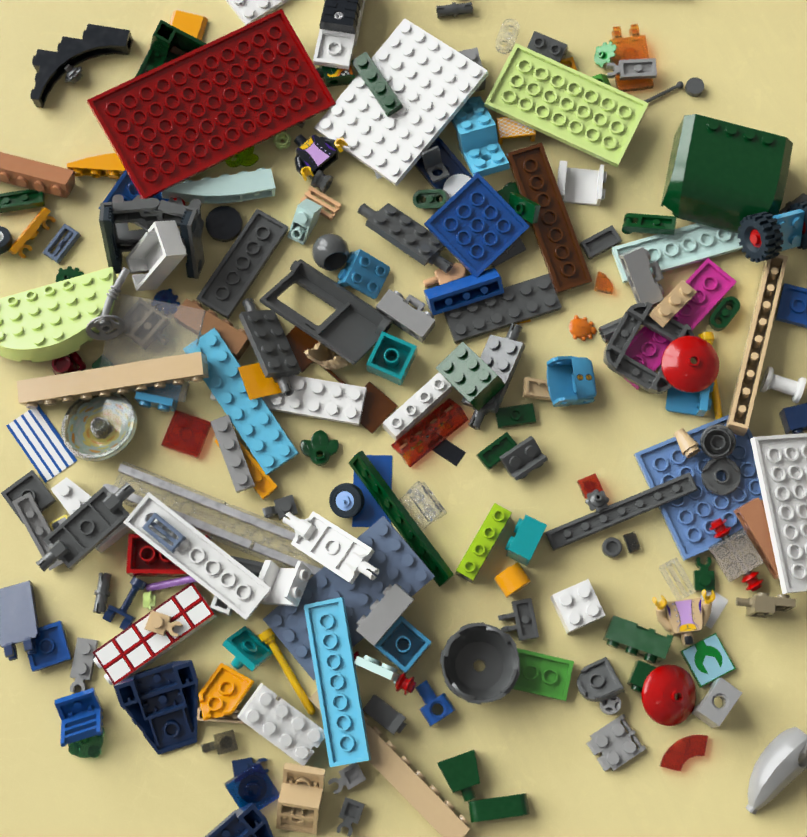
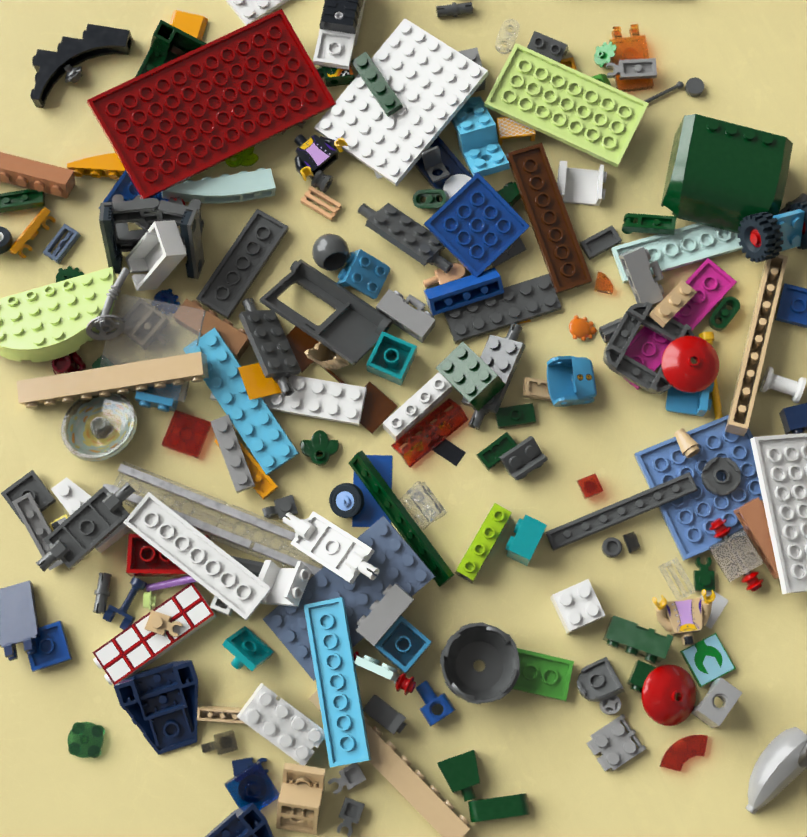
(41, 443): white sticker -> none
(79, 716): blue plate -> none
(83, 662): light grey plate -> none
(176, 542): sand blue tile -> none
(223, 692): light orange tile -> none
(224, 223): black tile -> none
(269, 638): yellow piece -> none
(282, 136): yellowish green plate -> none
(304, 221): light aqua slope -> none
(512, 579): light orange piece -> none
(524, 207): dark green plate -> none
(524, 620): dark grey hinge -> none
(597, 500): dark grey plant -> none
(718, 441): dark grey piece -> none
(765, 606): dark tan plate -> none

